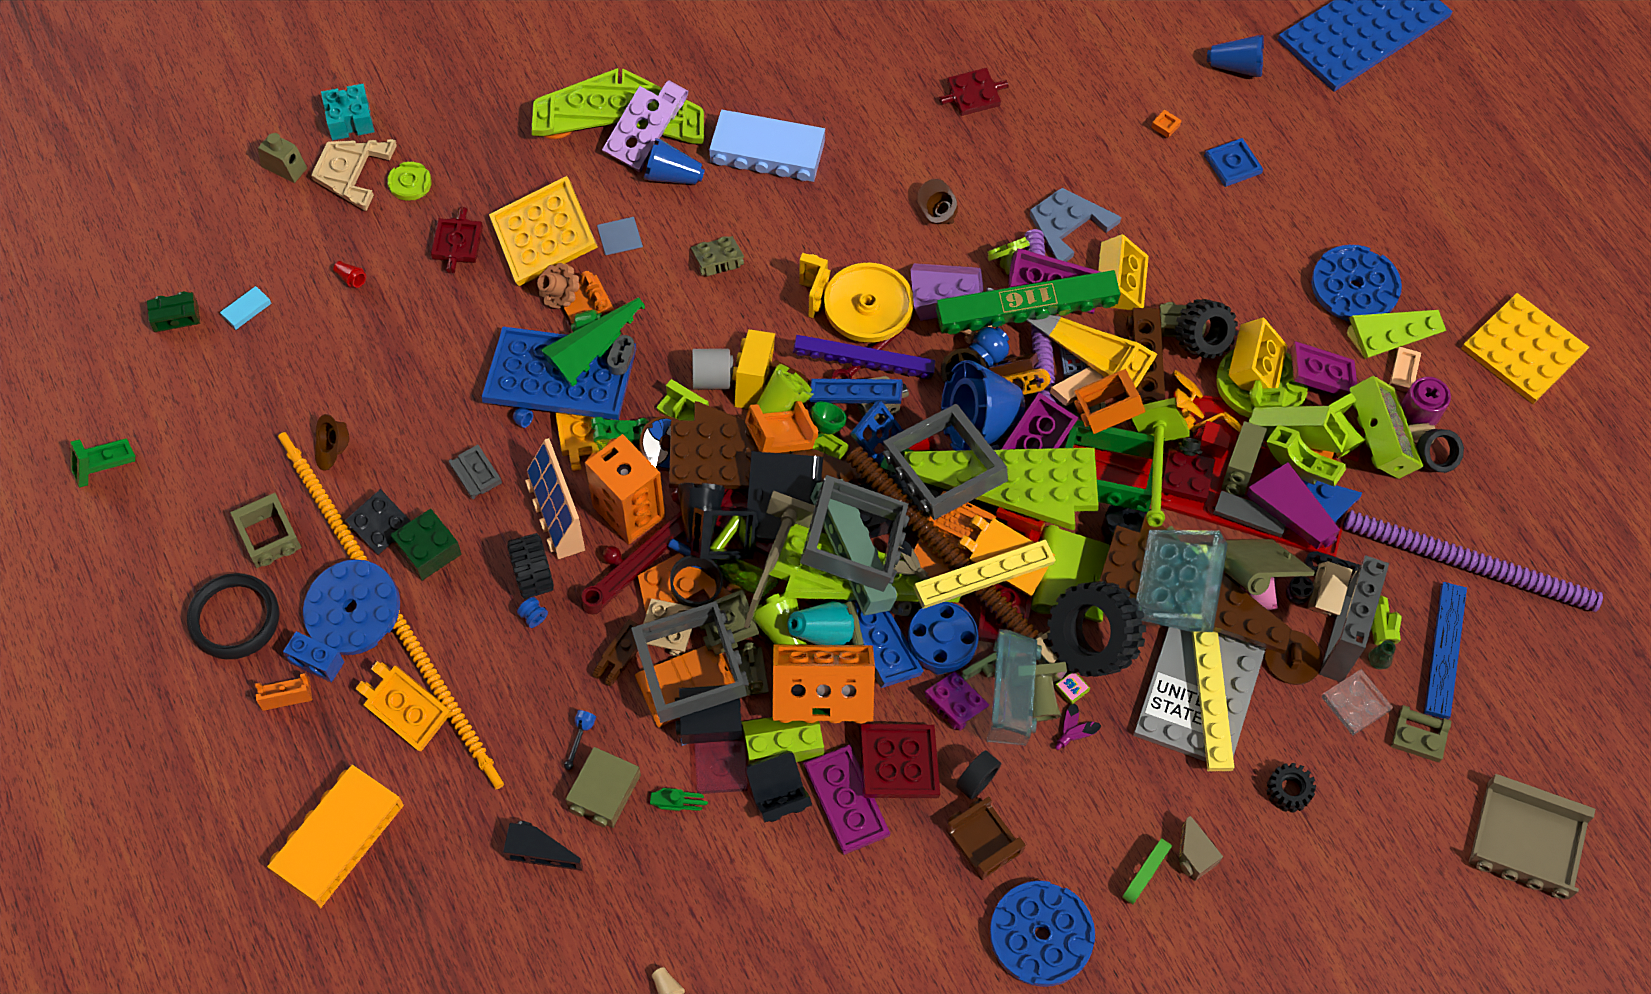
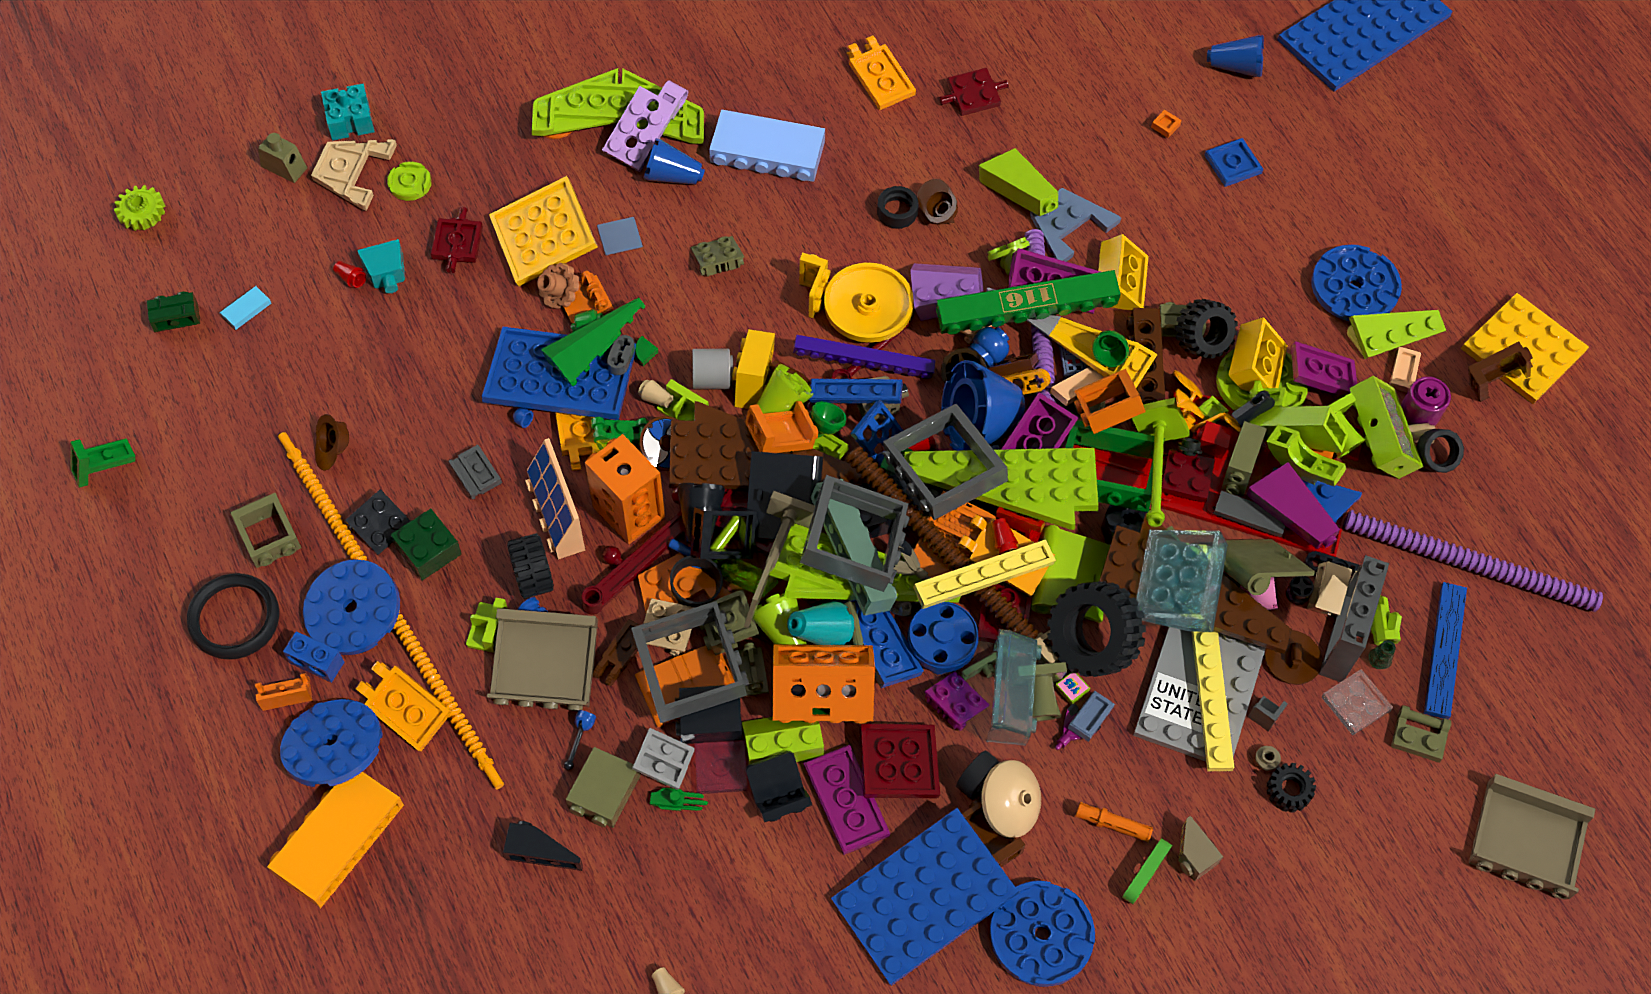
(140, 208): none -> lime gear
(314, 762): none -> blue plate
(384, 265): none -> teal torso
(485, 626): none -> lime panel
(543, 659): none -> dark tan panel
(645, 350): none -> green tile
(654, 393): none -> tan cone
(663, 758): none -> light grey slope
(880, 74): none -> light orange tile
(897, 220): none -> black tyre
(924, 896): none -> blue plate
(1003, 536): none -> red cone
(1011, 798): none -> tan dish
(1019, 181): none -> lime slope
(1091, 716): none -> sand blue tile
(1103, 818): none -> orange pin
(1110, 348): none -> green piece
(1211, 408): none -> lime tile
(1257, 405): none -> black bar
(1266, 713): none -> dark grey panel
(1266, 764): none -> dark tan plate
(1497, 366): none -> reddish brown panel

